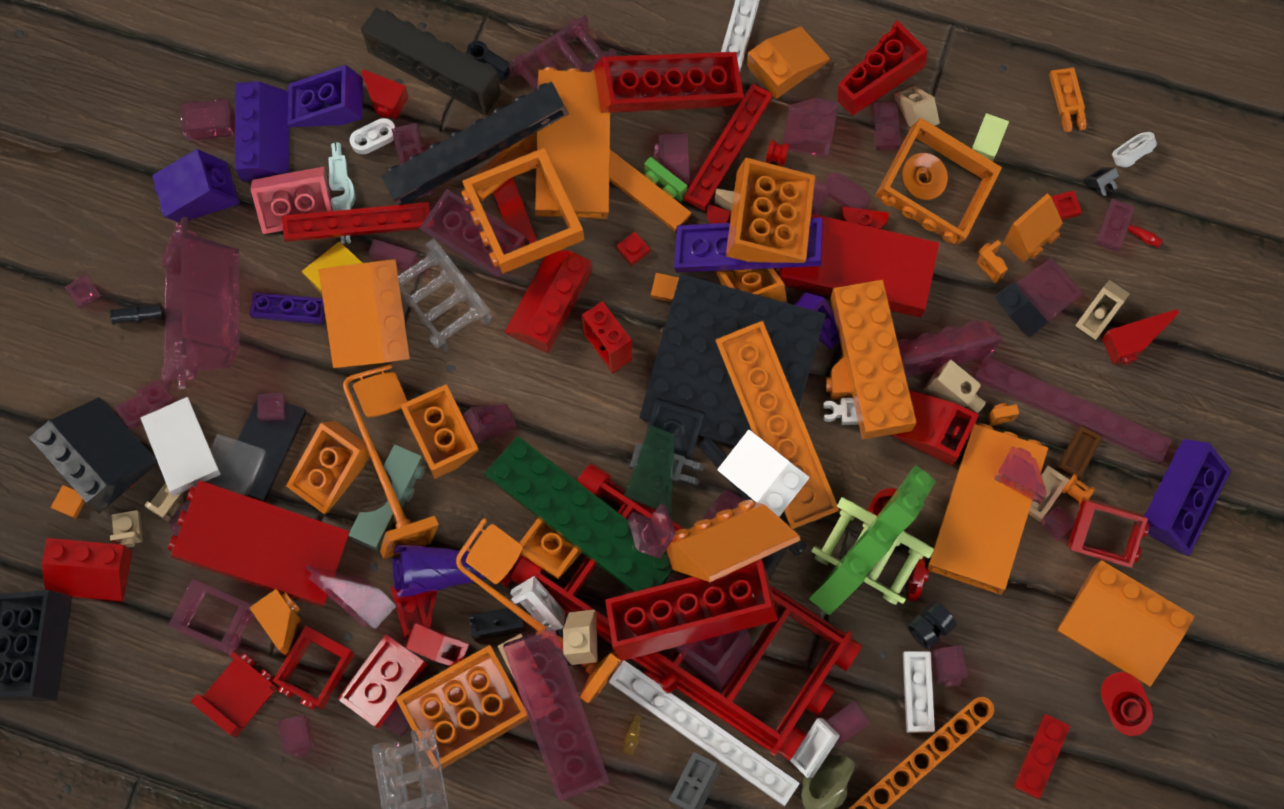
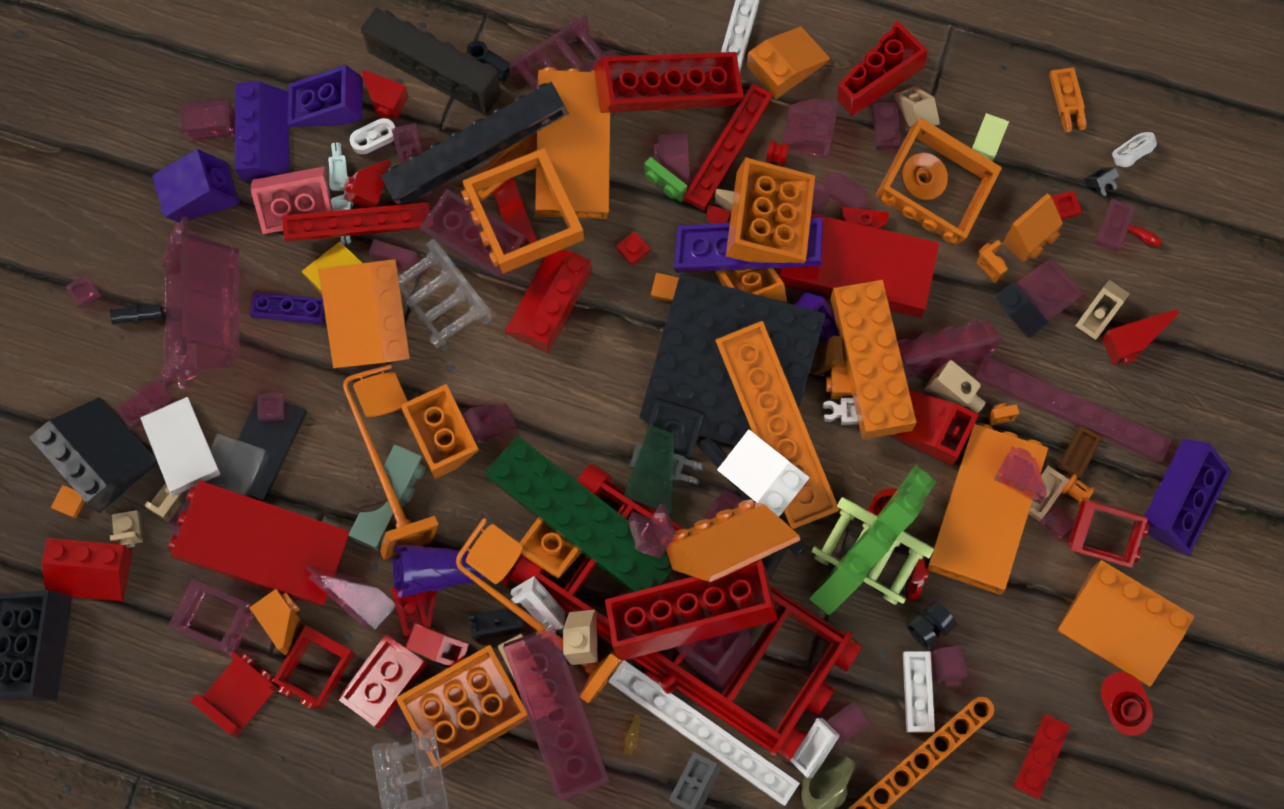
(296, 736): clear pink brick -> none
(328, 465): orange slope -> none
(366, 185): none -> red slope
(604, 330): red window -> none
(646, 193): orange tile -> none
(827, 355): none -> reddish brown tile

